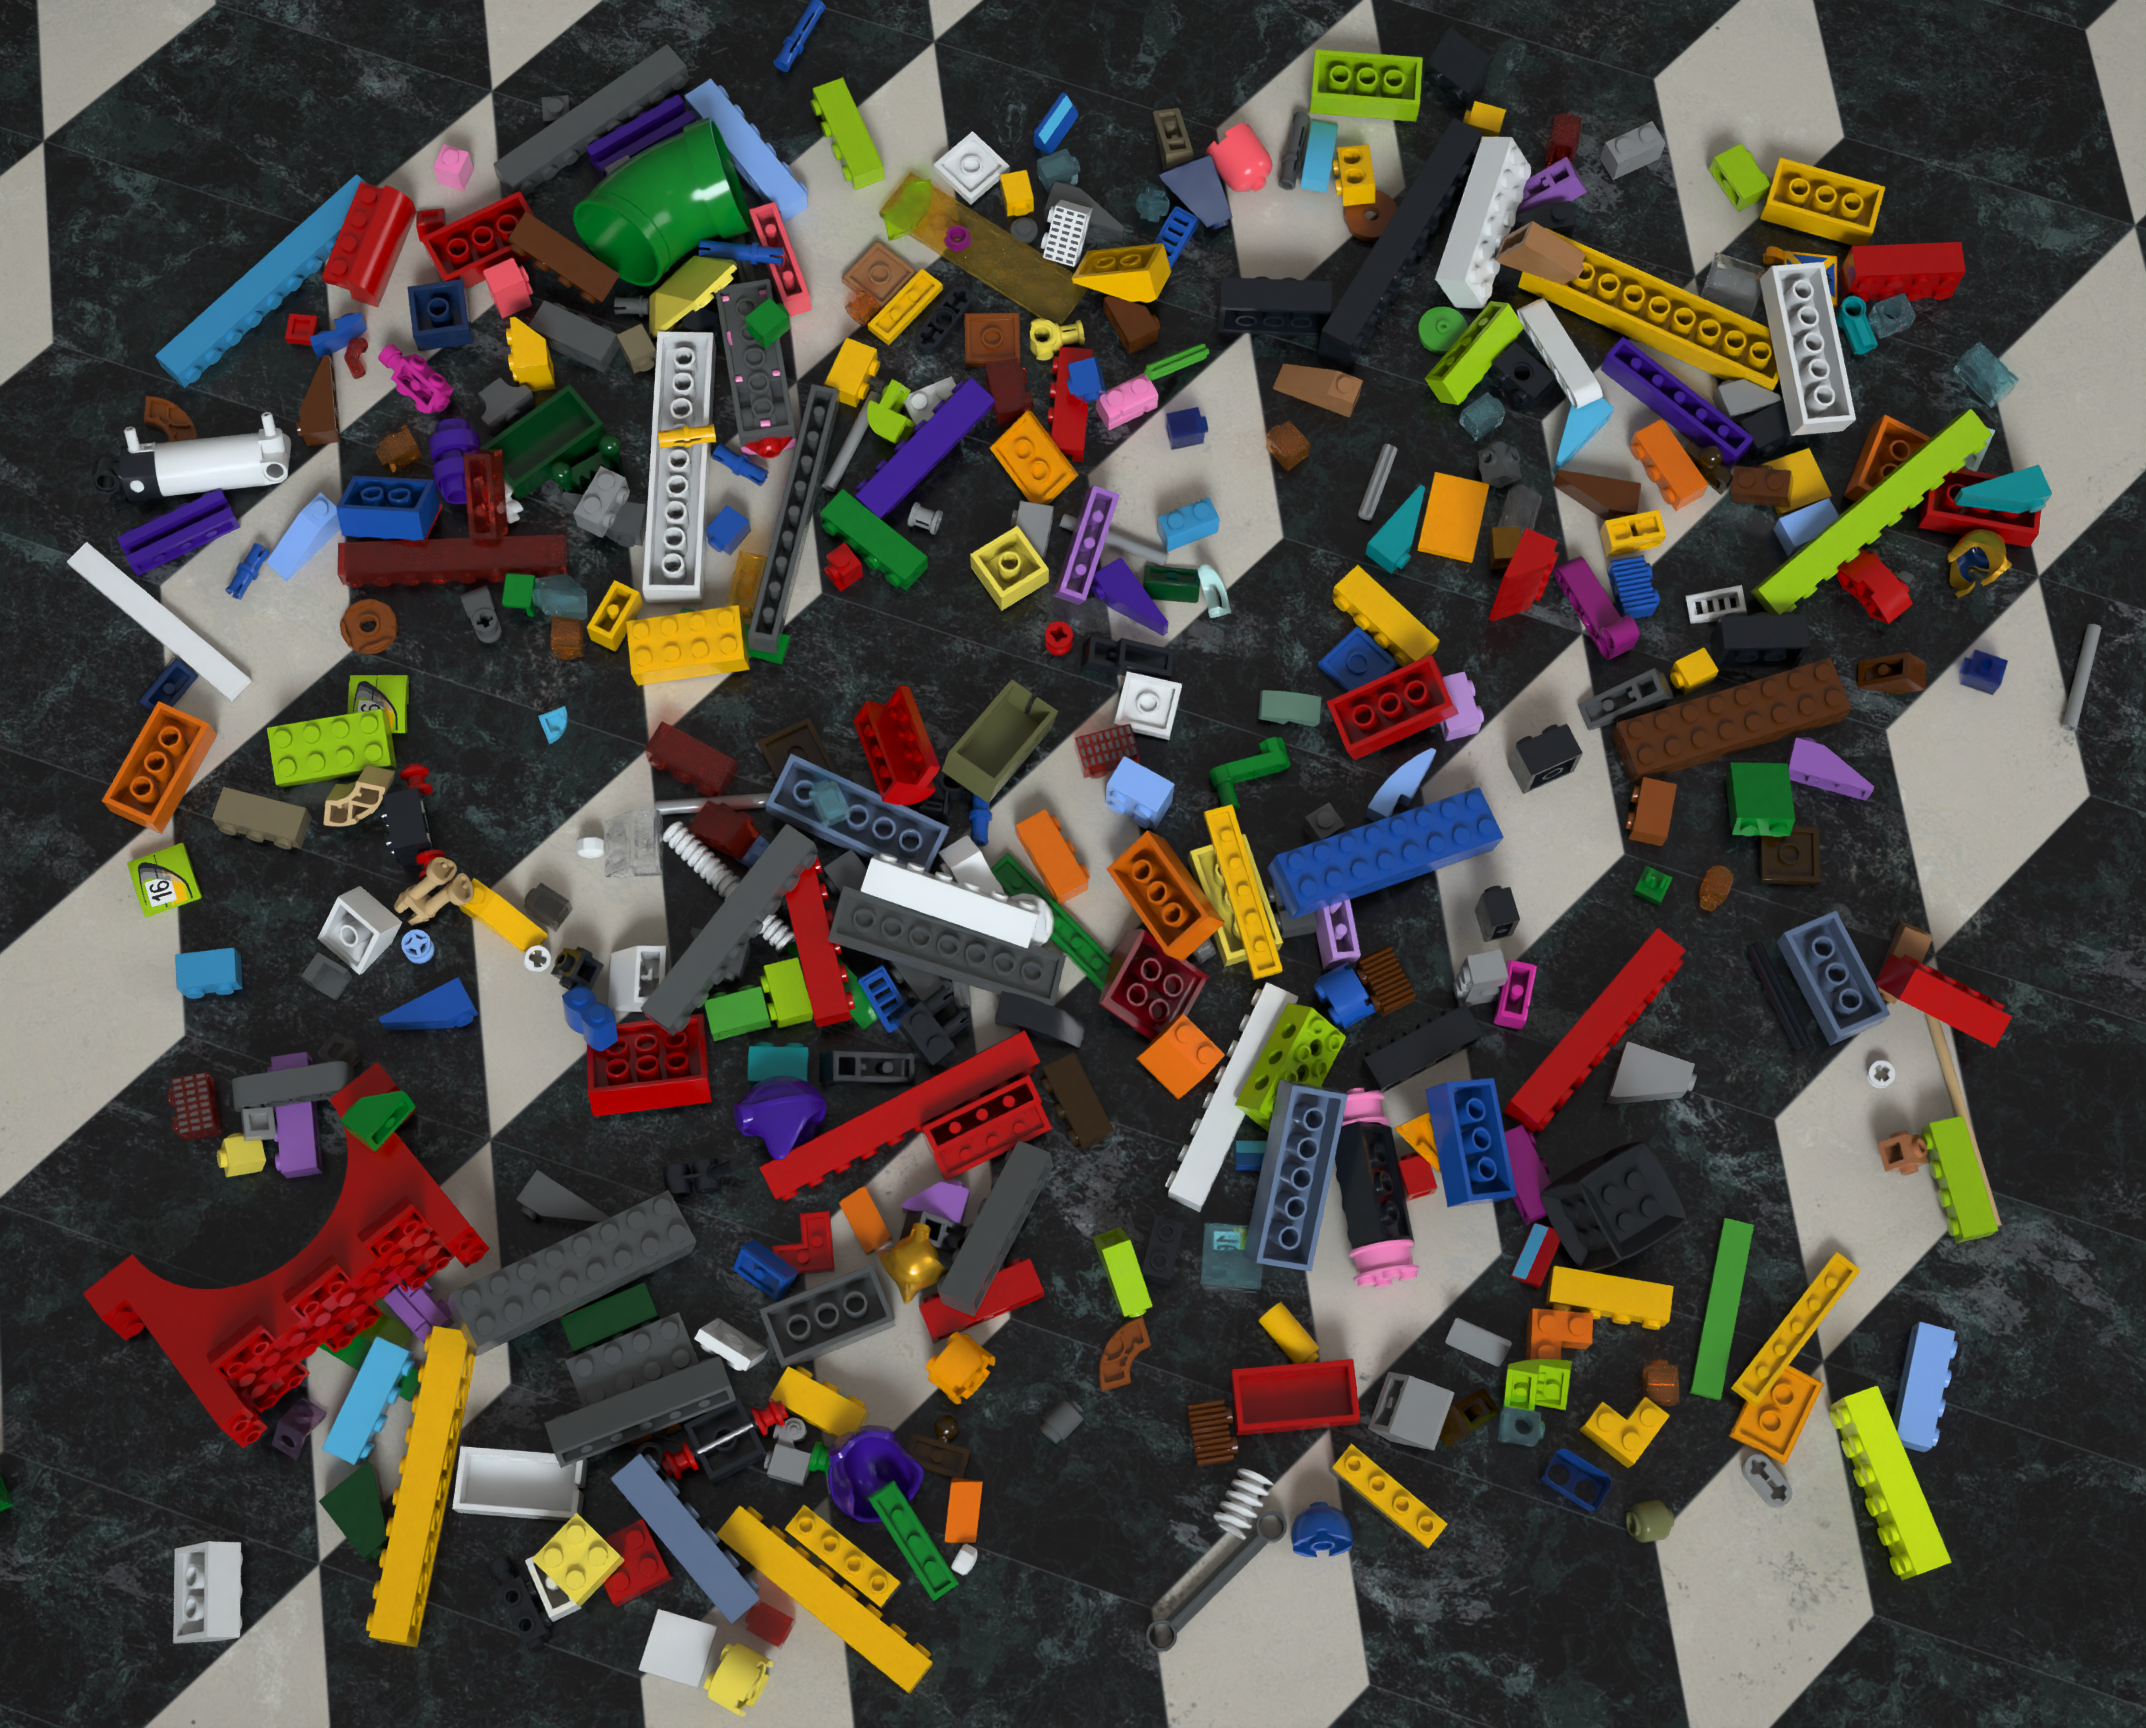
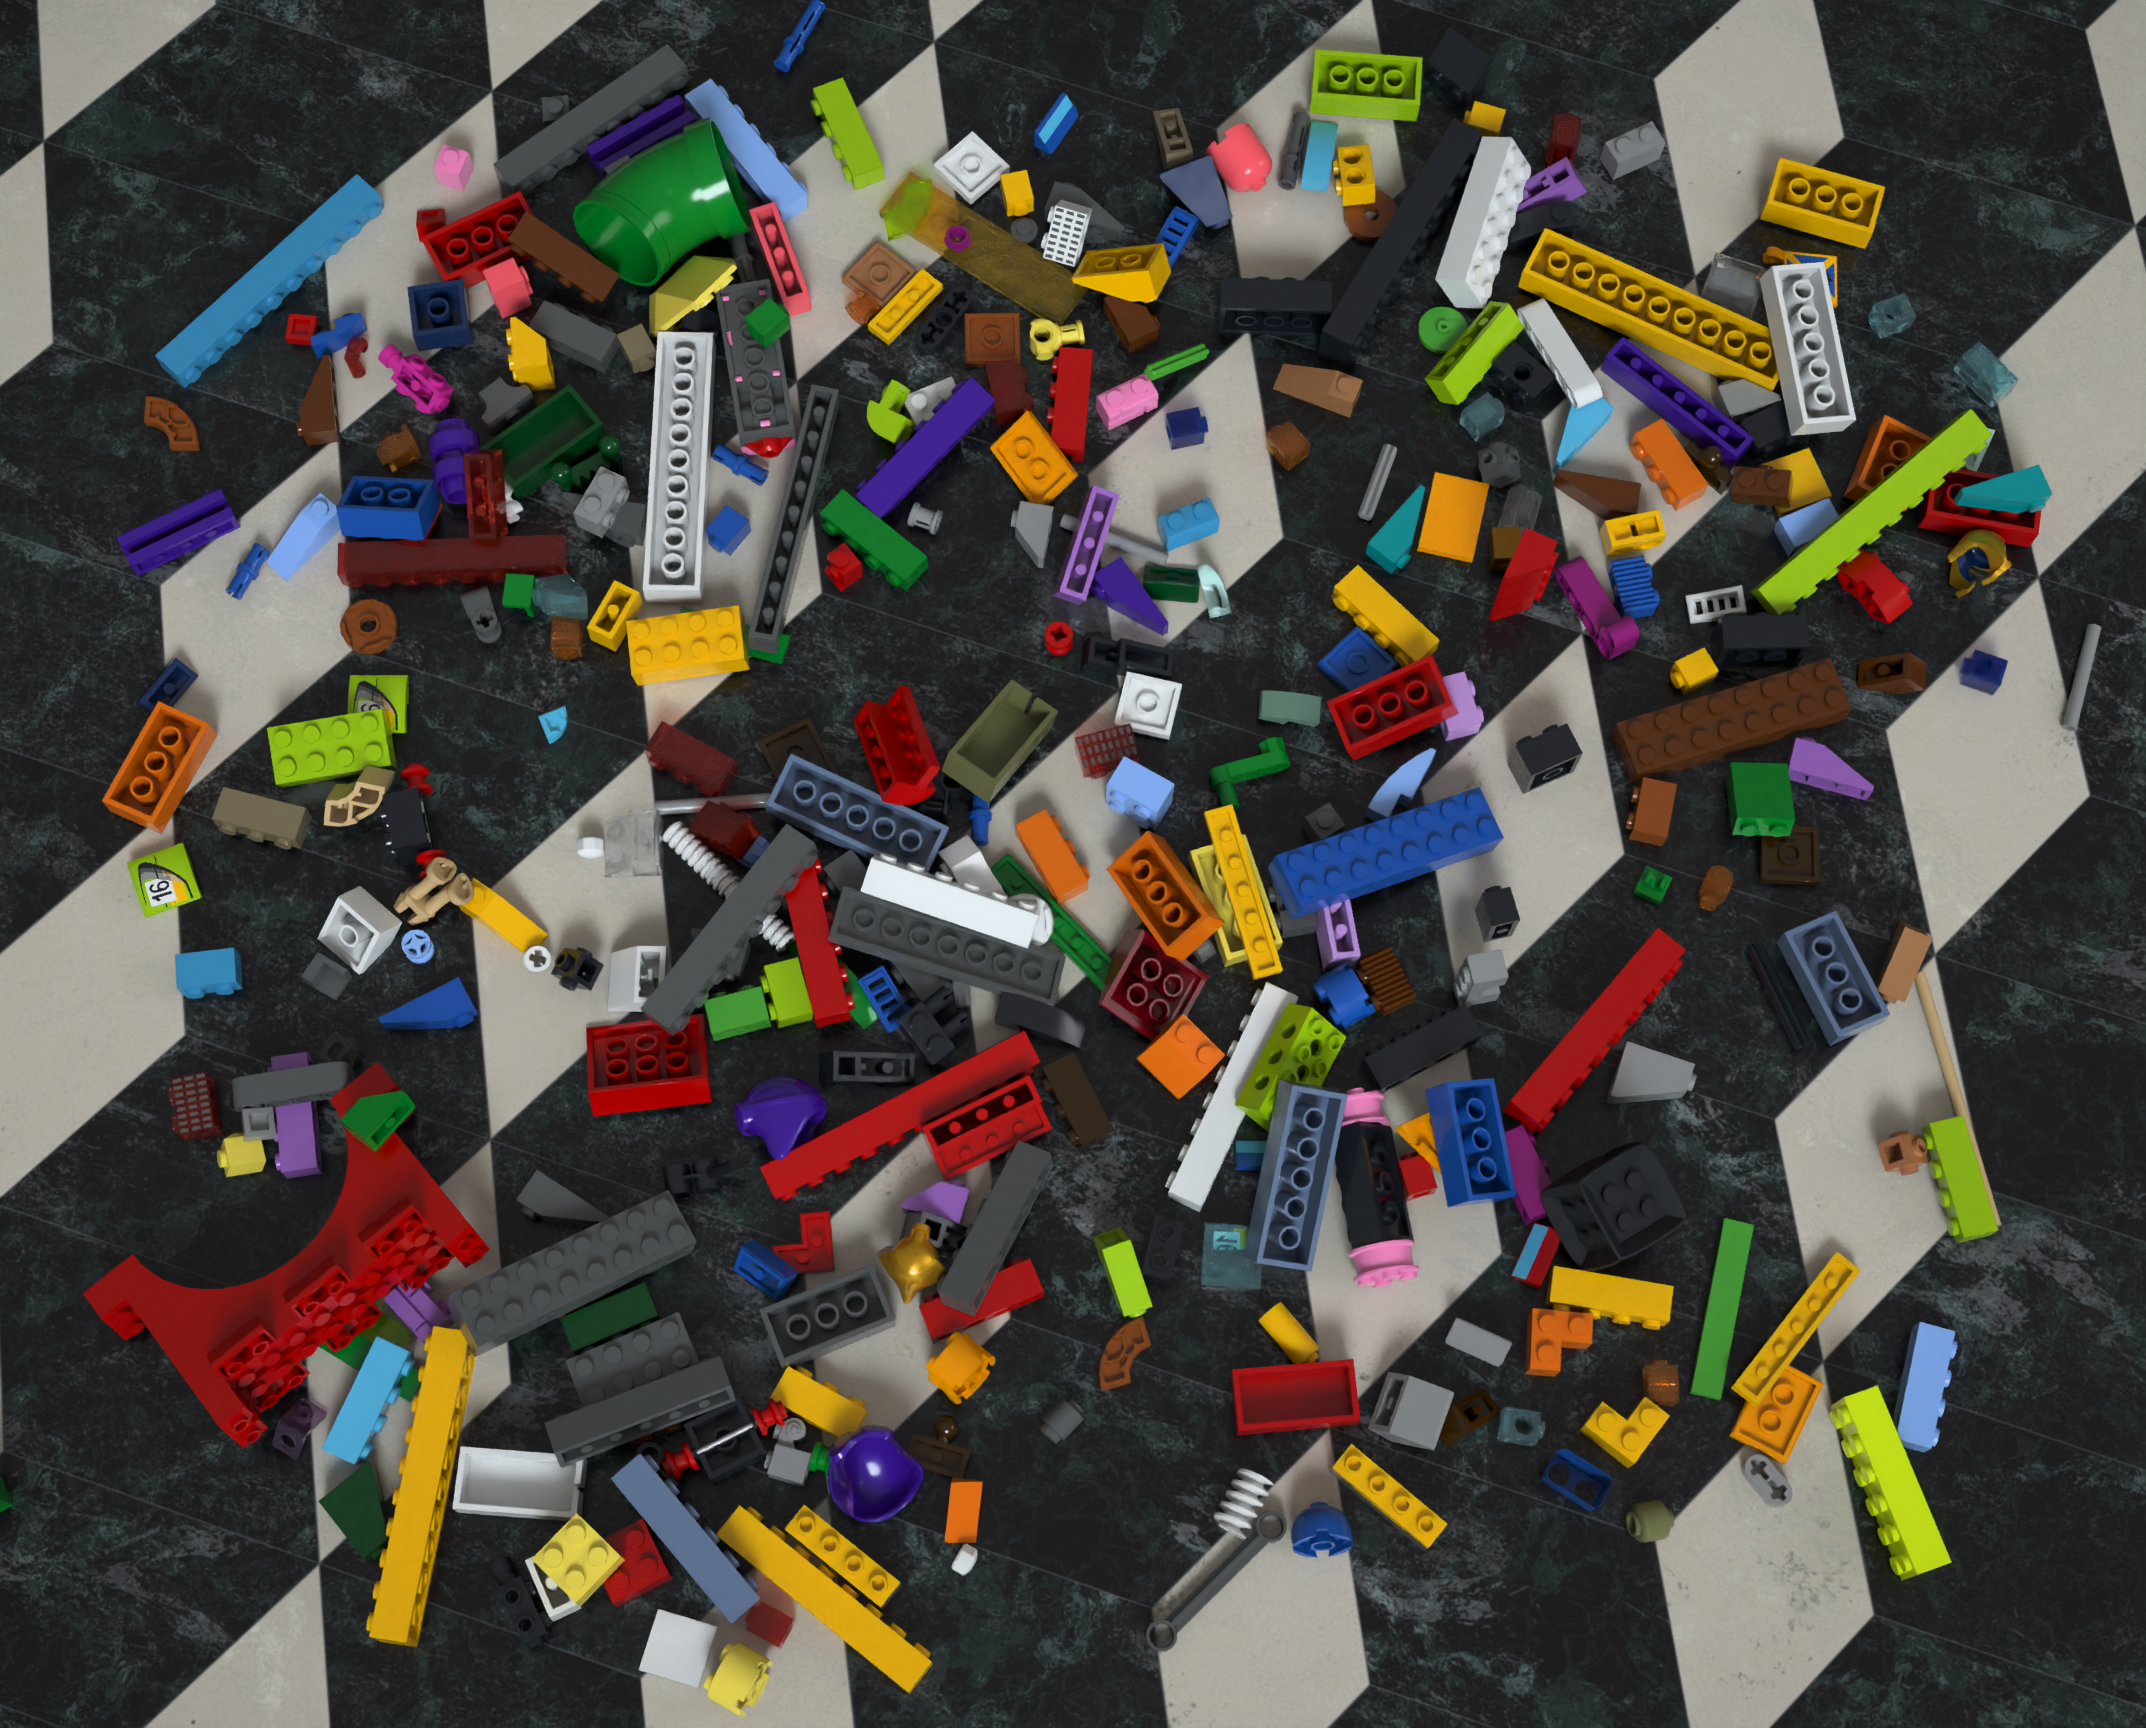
(159, 622): white tile -> none
(195, 465): white piece -> none
(207, 1592): white slope -> none
(370, 242): red brick -> none
(547, 906): clear smoke brick -> none
(590, 1018): blue brick -> none
(632, 305): dark grey pin -> none
(686, 436): yellow pin -> none
(730, 1344): white plate -> none
(742, 252): blue pin -> none
(747, 582): clear yellow brick -> none
(772, 1061): teal brick -> none
(829, 803): clear light blue brick -> none
(849, 445): light grey piece -> none
(852, 371): yellow brick -> none
(865, 1220): orange slope -> none
(912, 1540): green tile -> none
(1009, 568): light yellow brick -> none
(1058, 168): clear light blue brick -> none
(1086, 380): blue brick -> none
(1152, 204): clear light blue gear -> none
(1211, 1432): reddish brown brick -> none
(1515, 995): dark pink brick -> none
(1538, 1383): lime slope -> none
(1541, 254): medium nougat slope -> none
(1627, 700): dark grey slope -> none
(1740, 177): lime brick -> none
(1856, 327): teal piece -> none
(1871, 1072): white bush -> none
(1911, 269): red brick -> none
(1944, 998): red brick -> none

